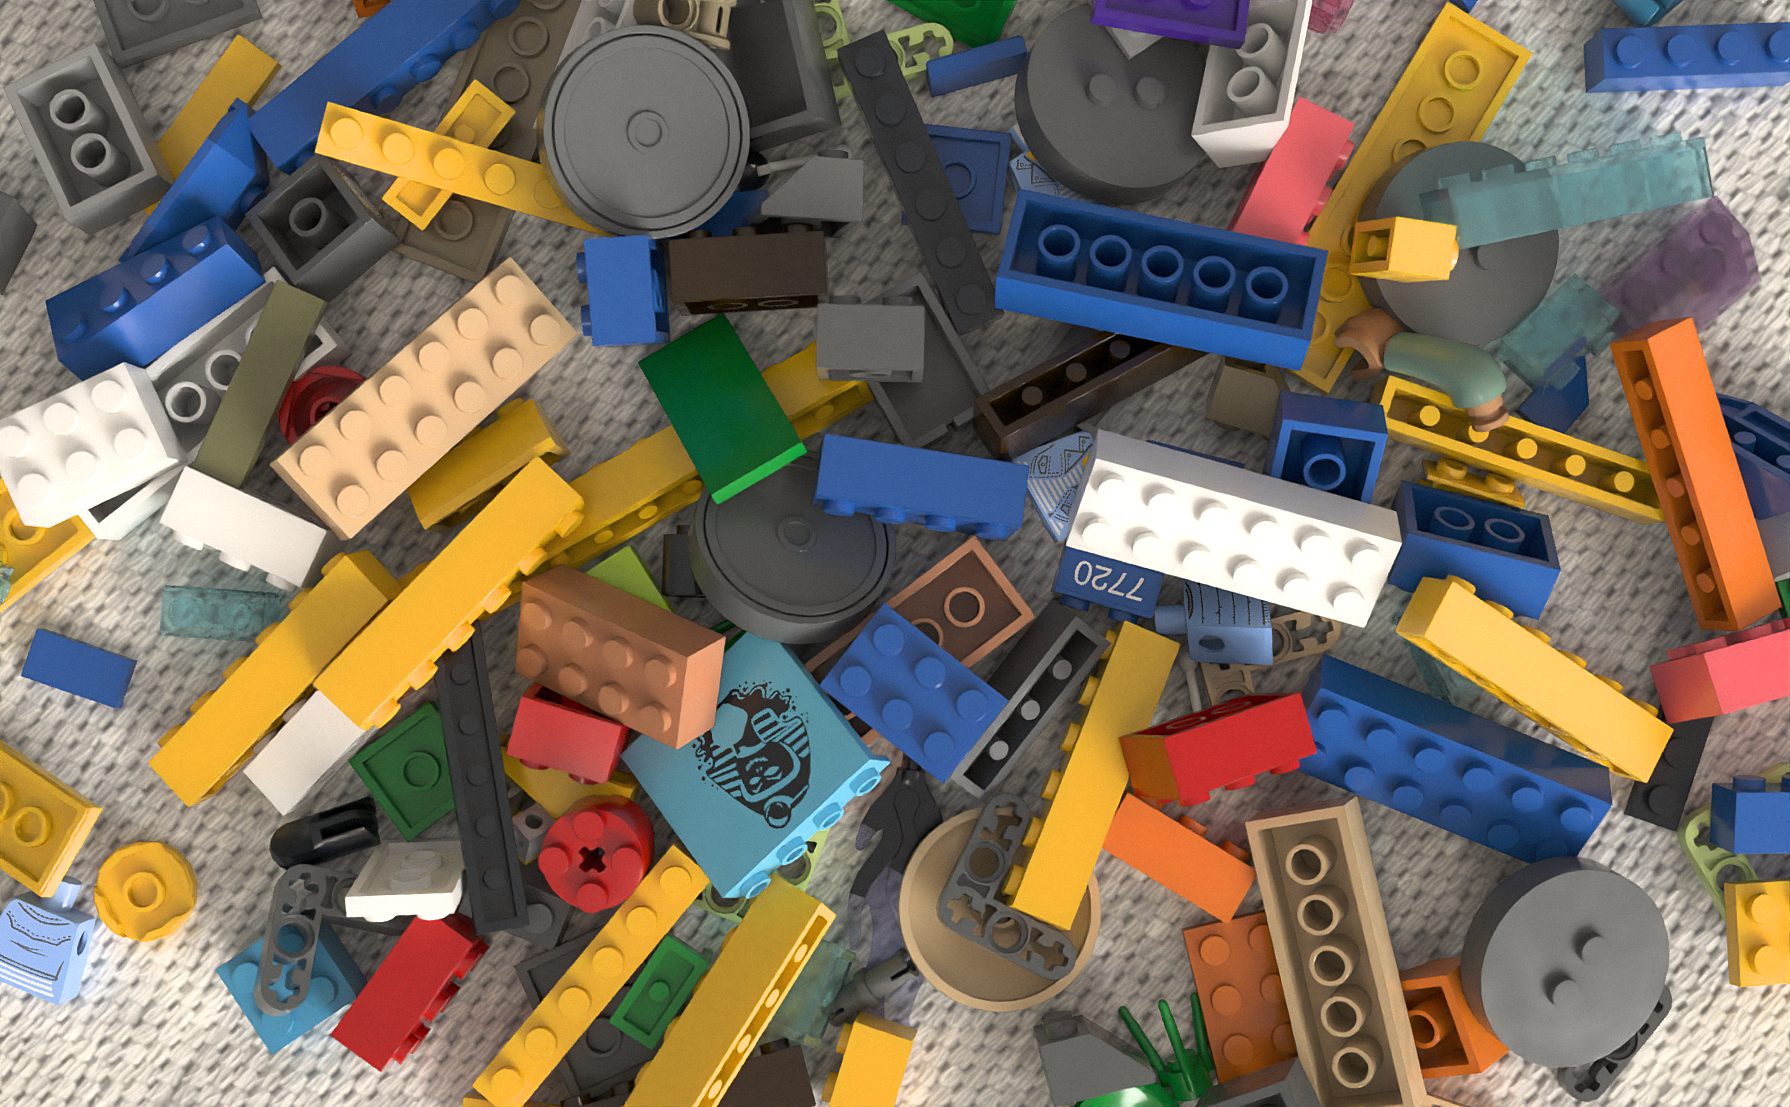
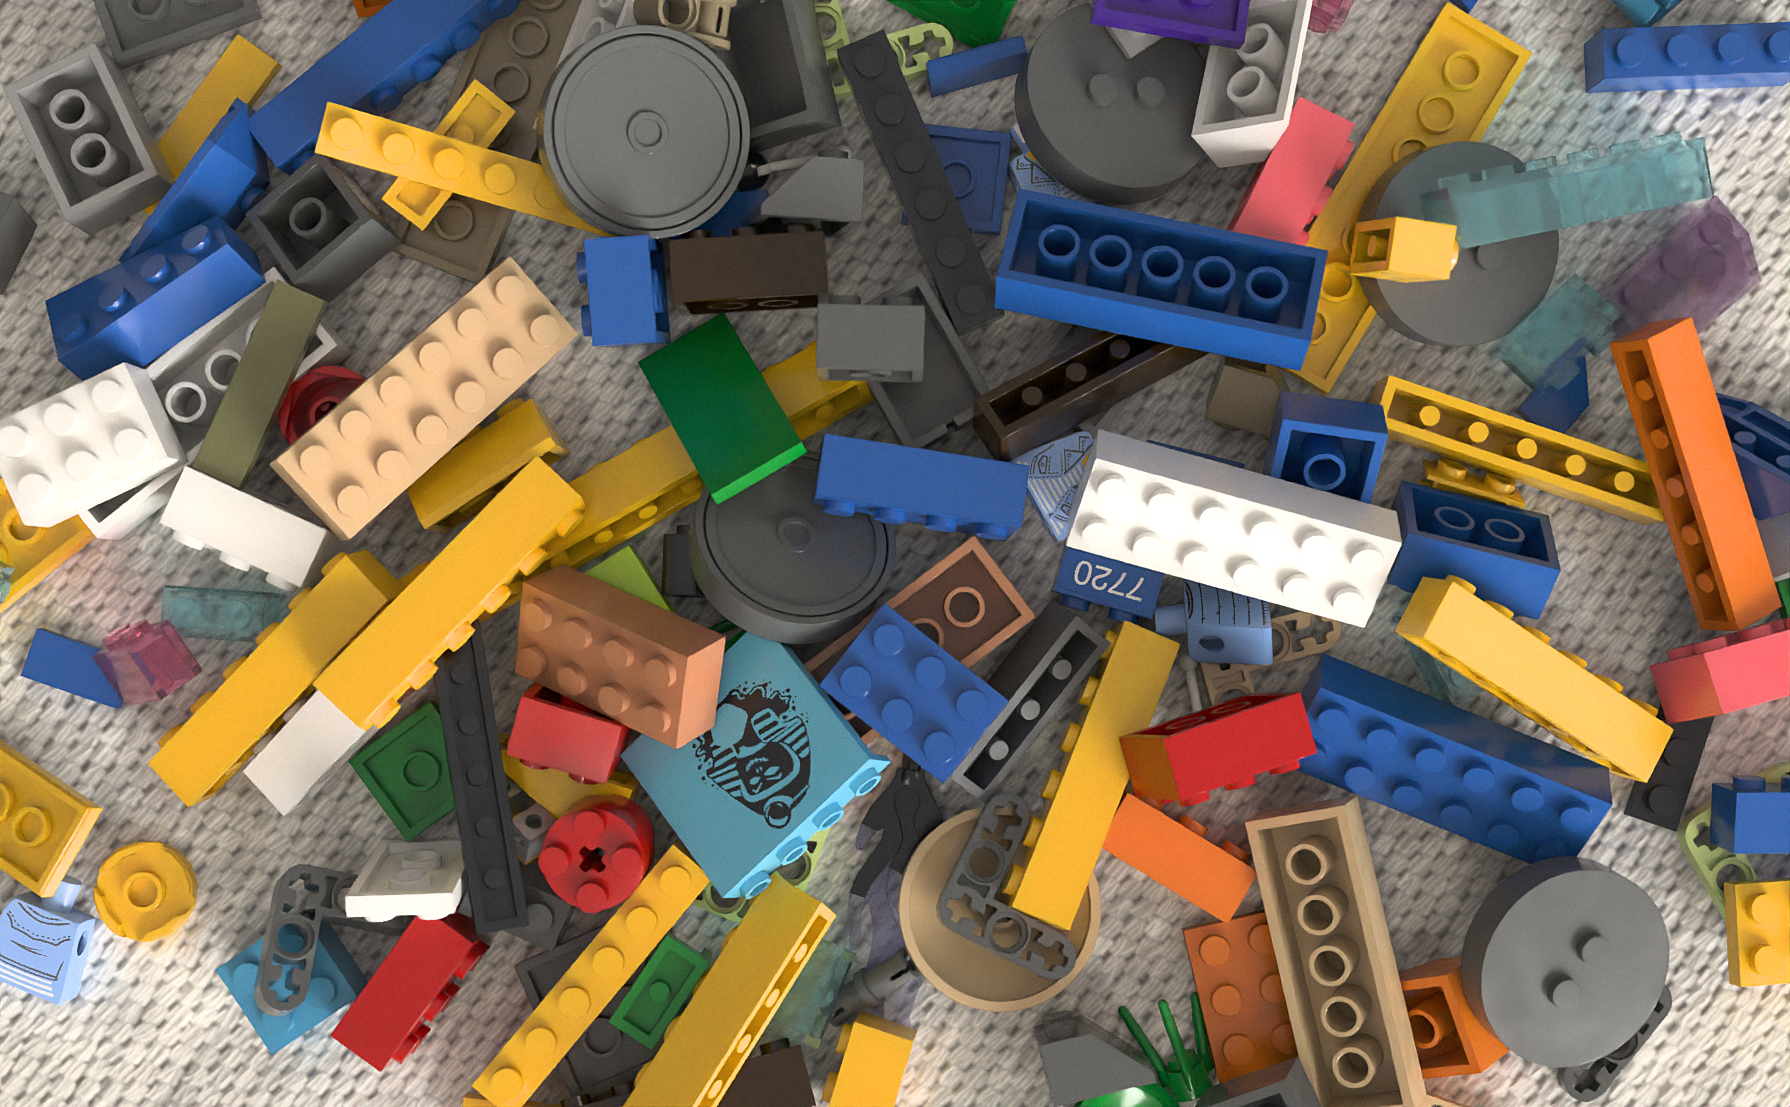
(146, 661): none -> clear pink brick
(326, 835): black arm -> none
(1460, 369): sand green piece -> none

